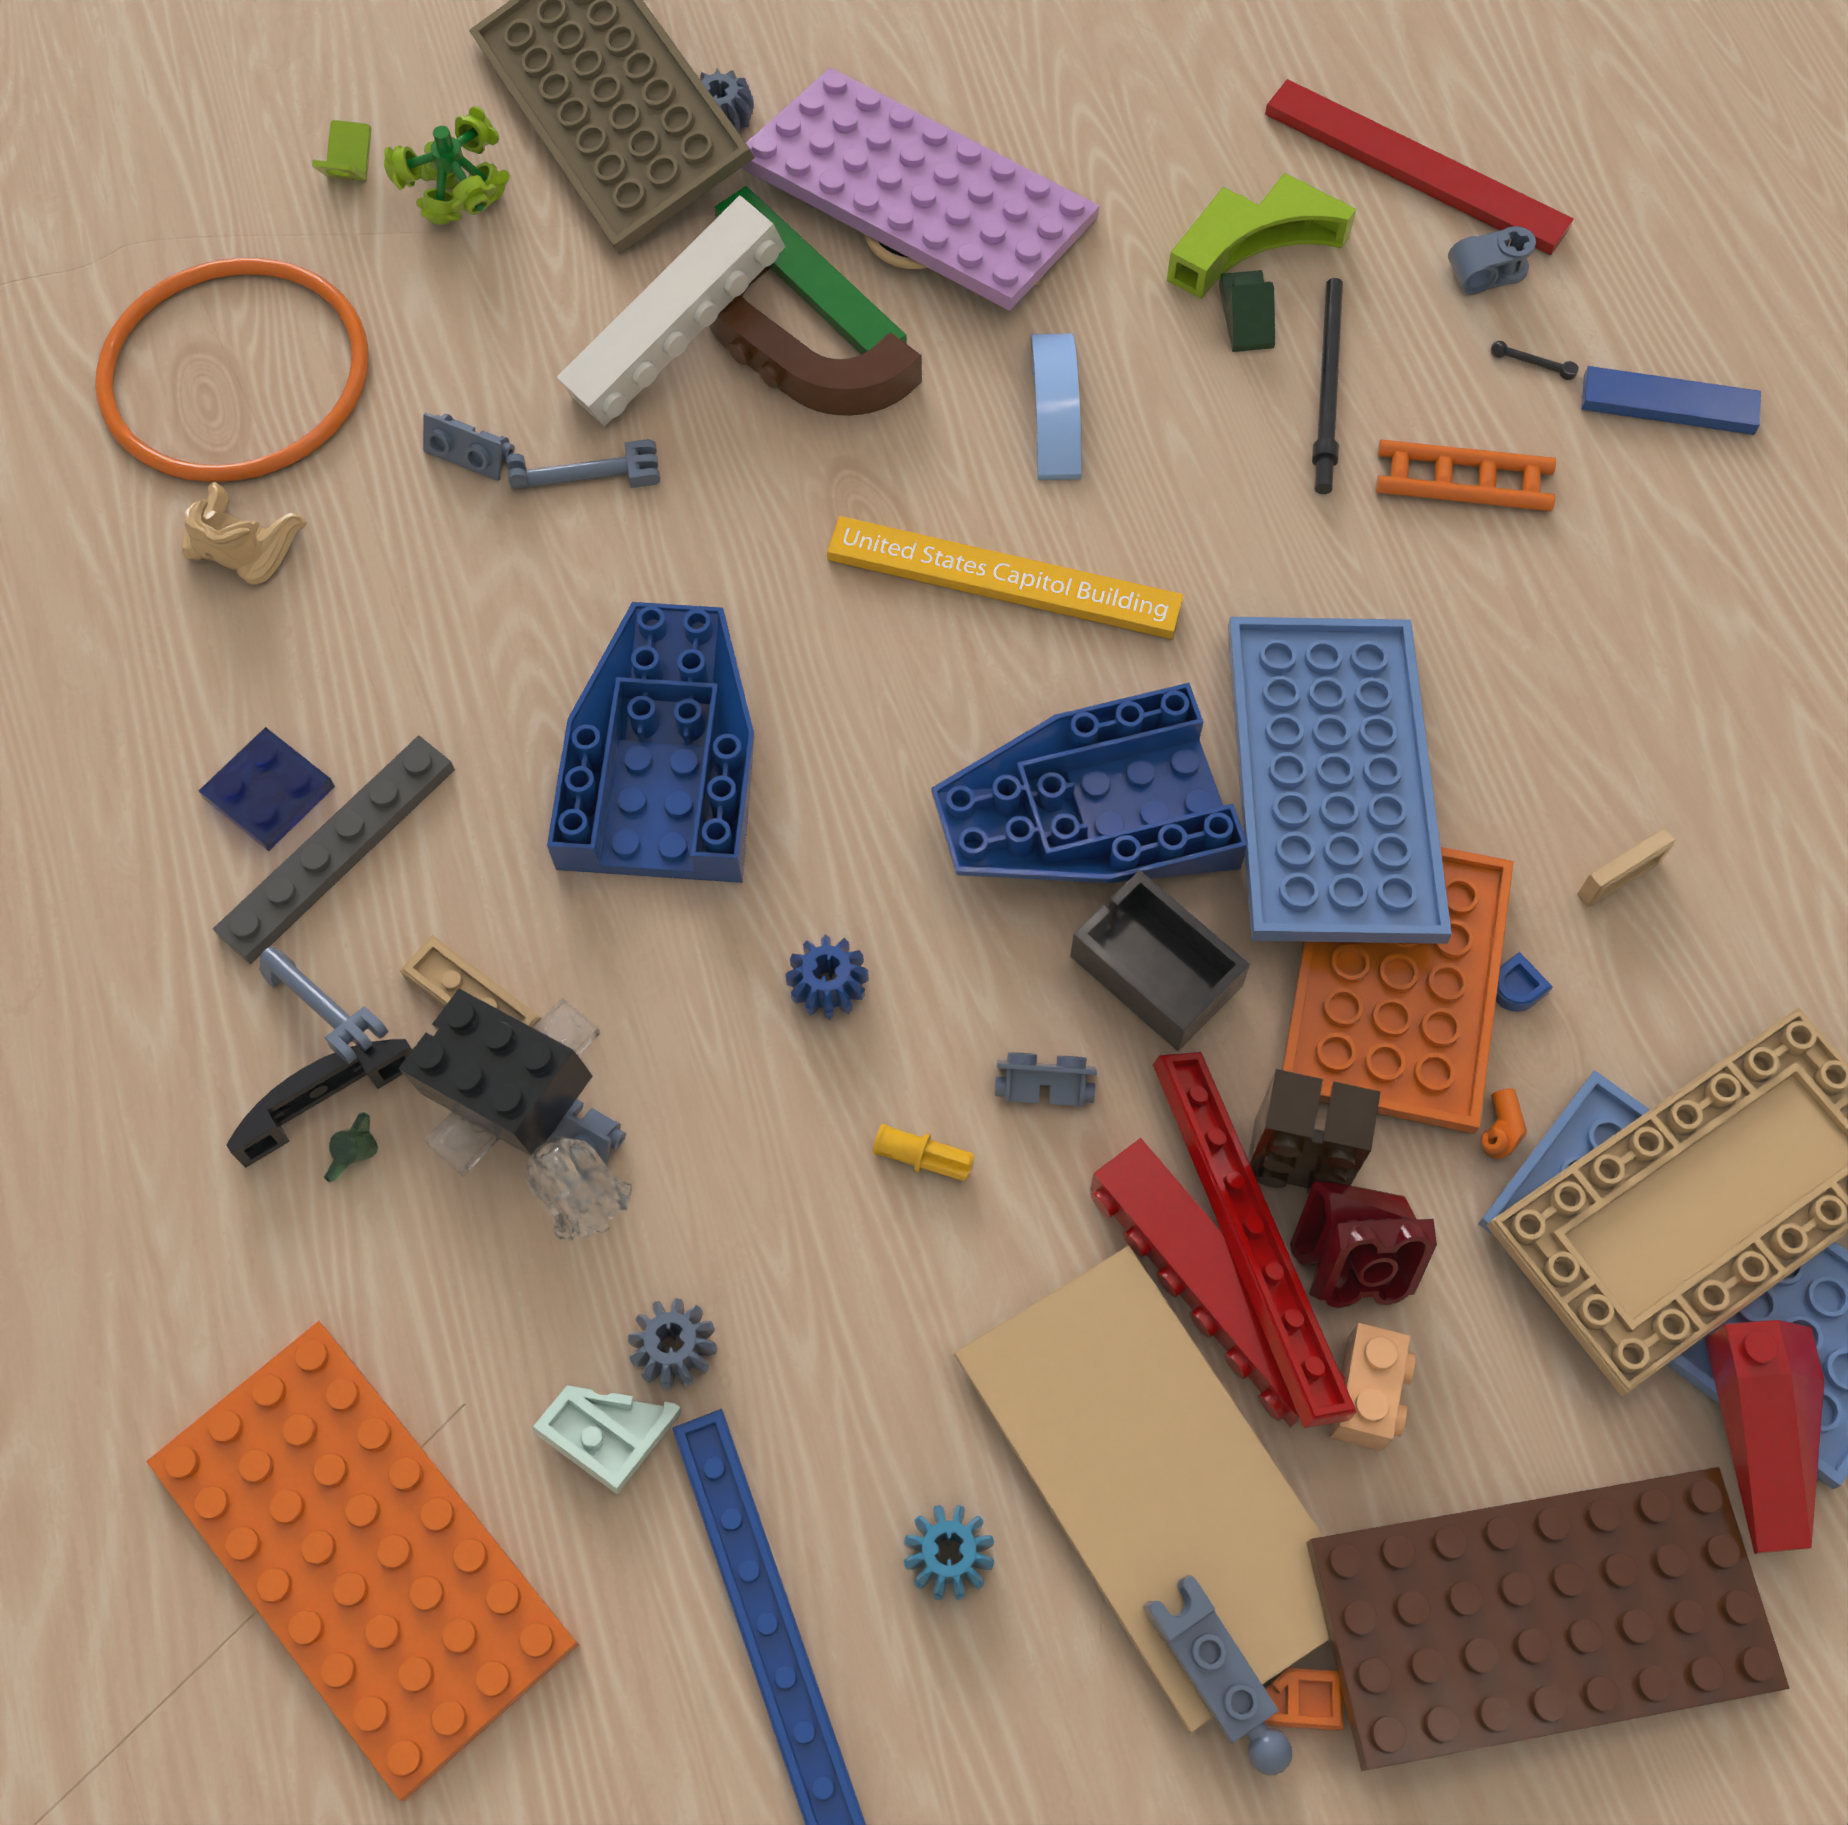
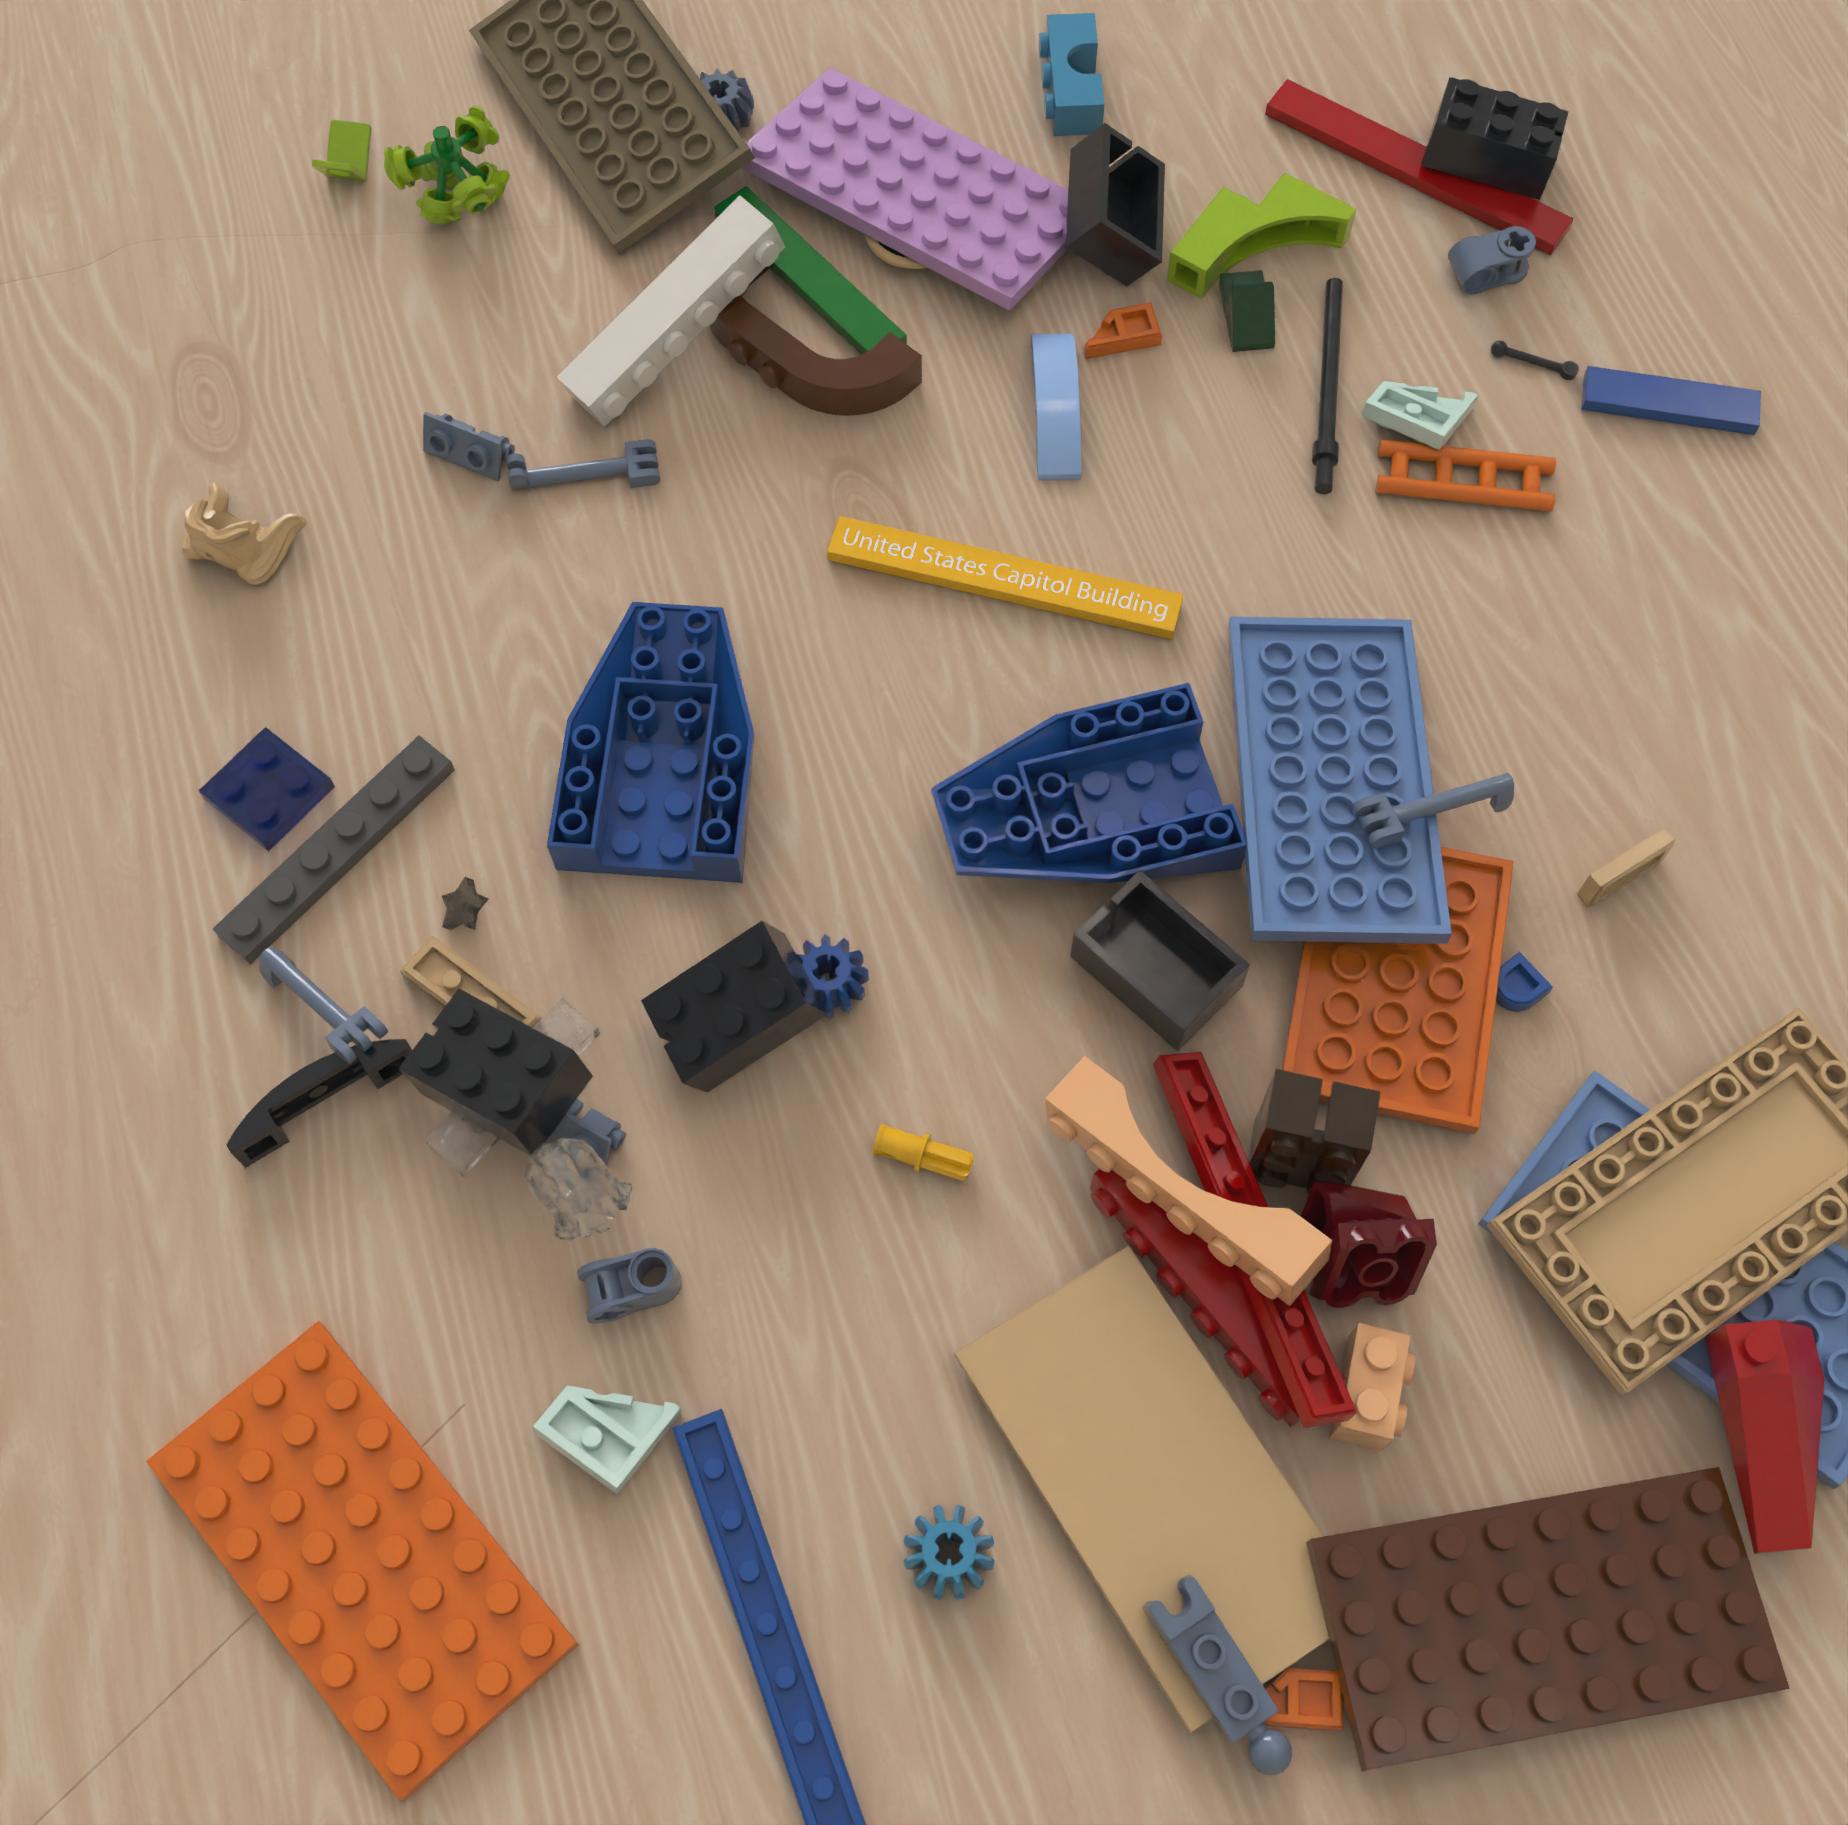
(259, 466): orange piece -> none
(351, 1146): clear green piece -> none
(463, 905): none -> clear smoke piece
(625, 1284): none -> sand blue piece
(653, 1353): sand blue gear -> none
(734, 1007): none -> black piece
(1065, 1079): sand blue hinge -> none
(1071, 53): none -> dark azure arch
(1117, 208): none -> black piece
(1125, 331): none -> orange tile
(1265, 1242): none -> light nougat arch
(1388, 820): none -> sand blue hinge
(1418, 412): none -> light aqua wing
(1495, 138): none -> black piece
(1509, 1127): orange arm -> none

